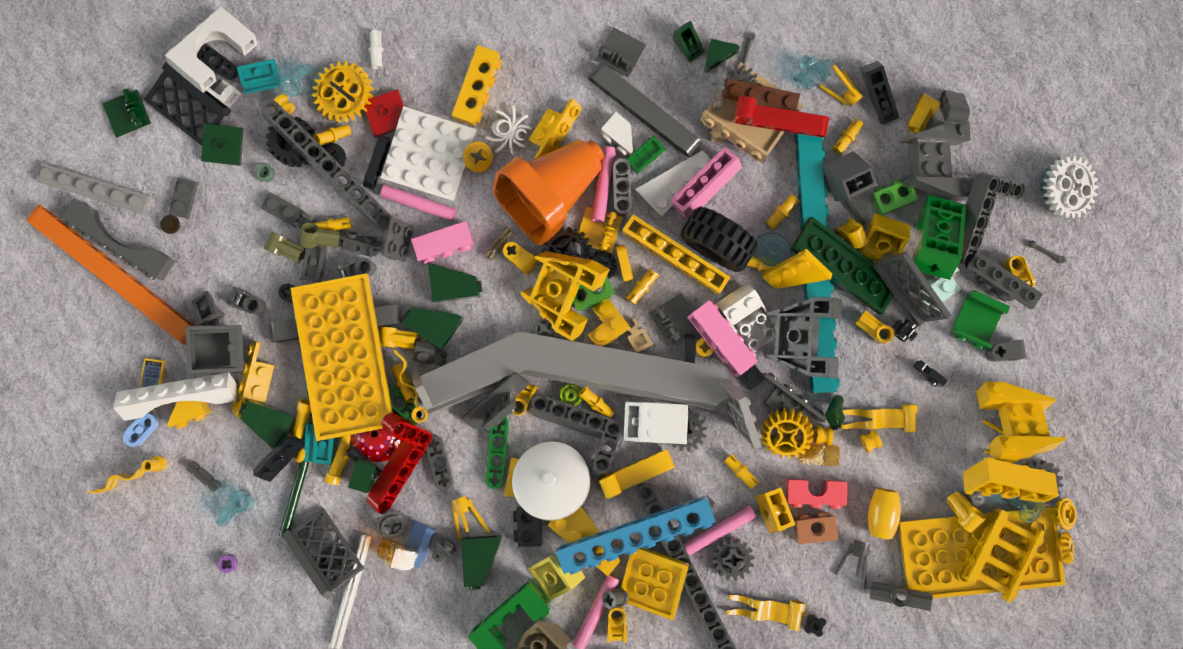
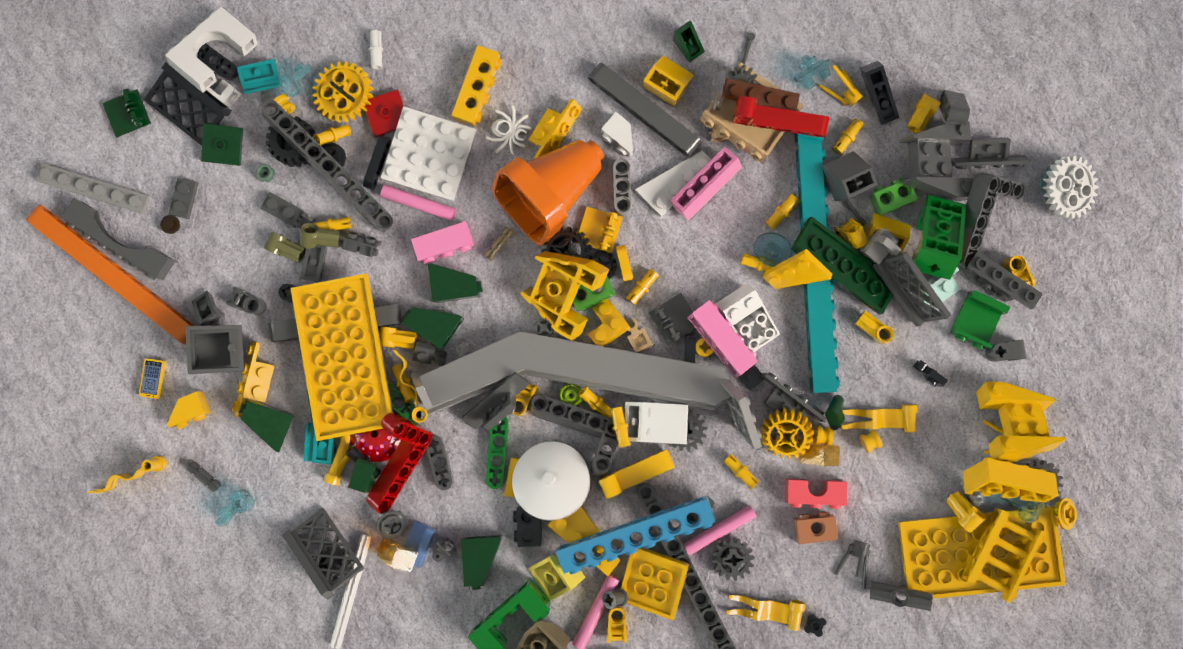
(139, 401): white arch -> none
(140, 428): light blue plate -> none
(222, 568): medium lavender bush -> none
(279, 457): black plate -> none
(294, 497): dark green piece -> none
(299, 425): yellow plant -> none
(355, 268): dark grey piece -> none
(397, 239): dark grey hinge -> none
(460, 507): yellow plant -> none
(485, 153): yellow gear -> none
(522, 259): yellow piece -> none
(603, 185): bright pink piece -> none
(620, 52): dark grey hinge -> none
(620, 427): none -> yellow pin
(645, 154): green plate -> none
(667, 80): none -> yellow slope
(675, 254): yellow brick -> none
(718, 53): dark green slope -> none
(719, 239): black tyre -> none
(775, 510): yellow brick -> none
(798, 336): dark grey wedge -> none
(880, 245): none -> light grey brick
(884, 513): yellow piece -> none
(905, 330): black gear -> none
(990, 152): none -> dark grey bracket
(1060, 259): dark grey hinge -> none
(1066, 547): yellow gear -> none

